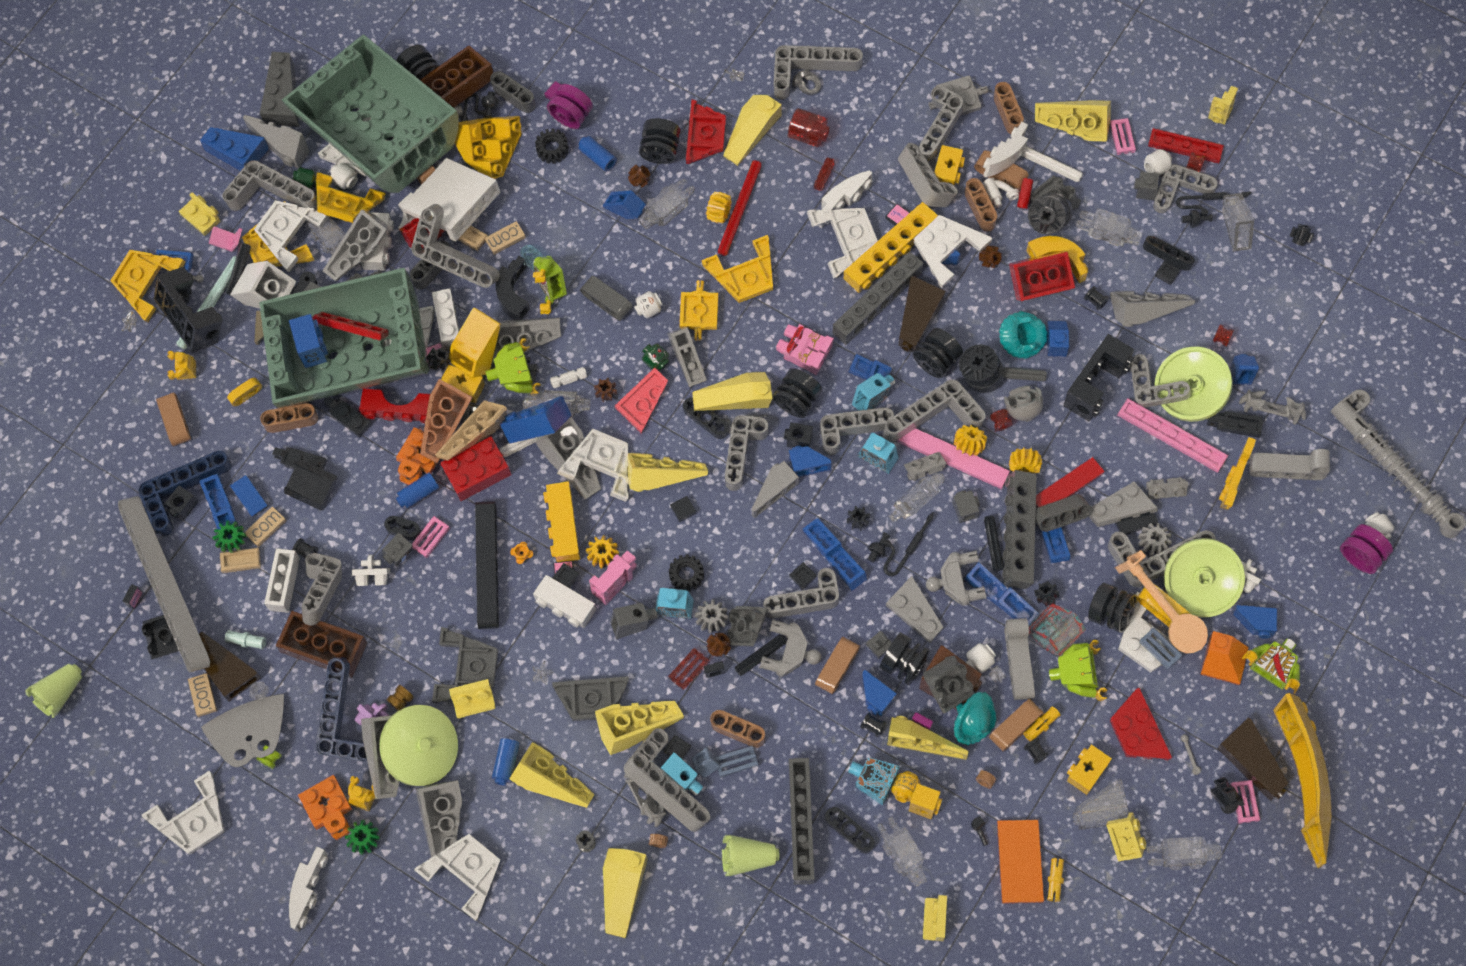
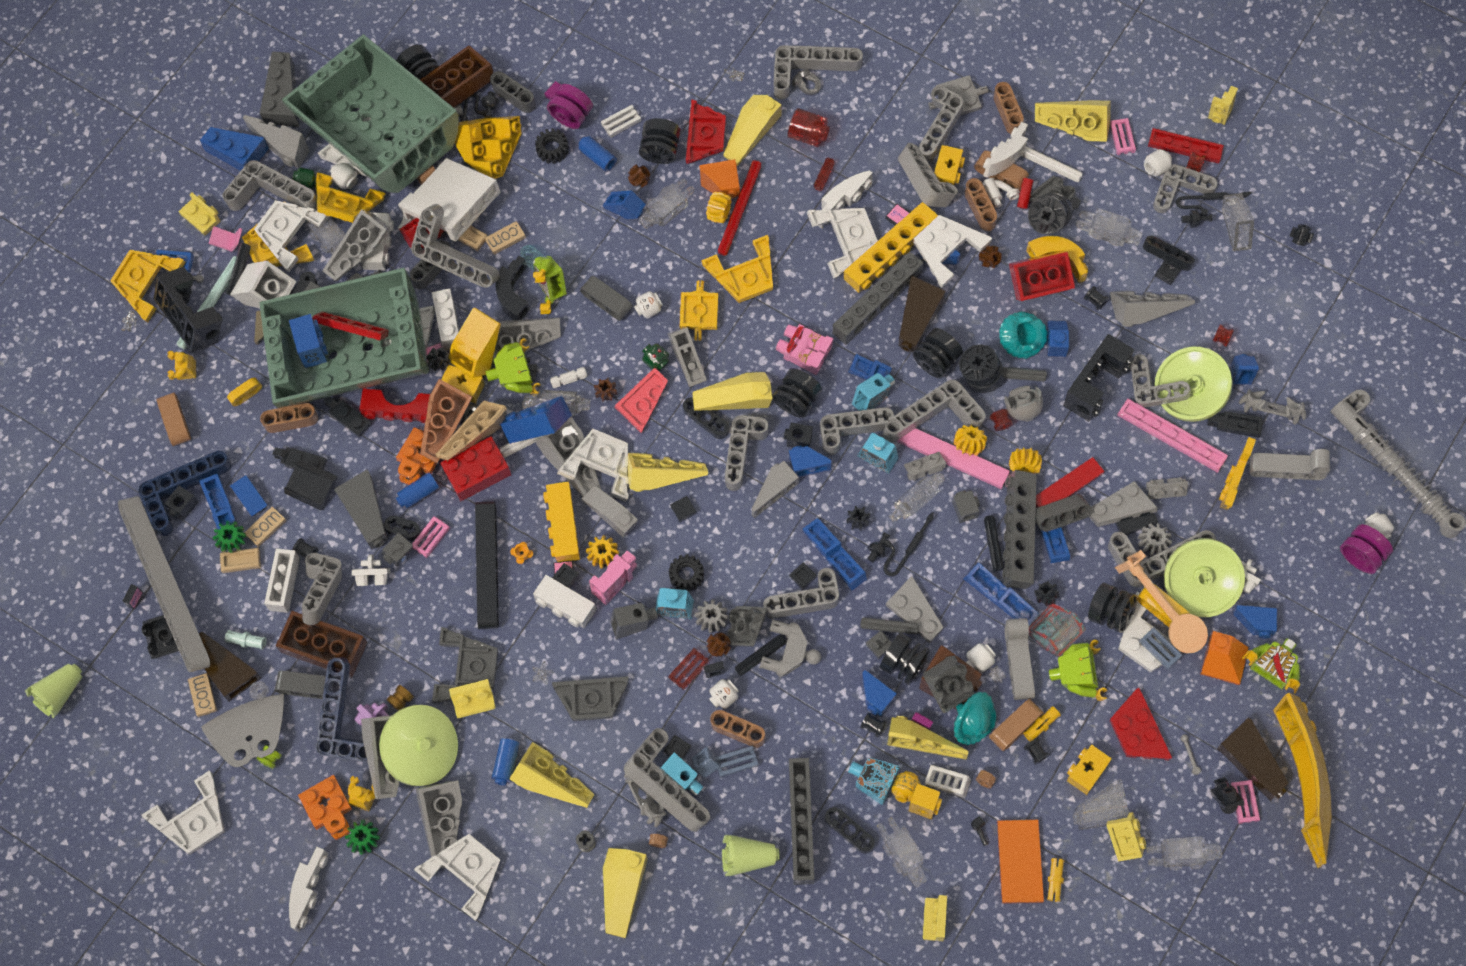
(300, 684): none -> dark grey beam
(363, 506): none -> dark grey slope
(610, 511): none -> light grey slope
(620, 118): none -> white tile
(628, 725): light yellow wedge -> none
(720, 177): none -> orange slope
(723, 694): none -> white head
(837, 665): medium nougat beam -> none
(889, 625): none -> dark grey axle
(950, 774): none -> white slope
(953, 580): light grey connector -> none
(1146, 185): dark grey brick -> none

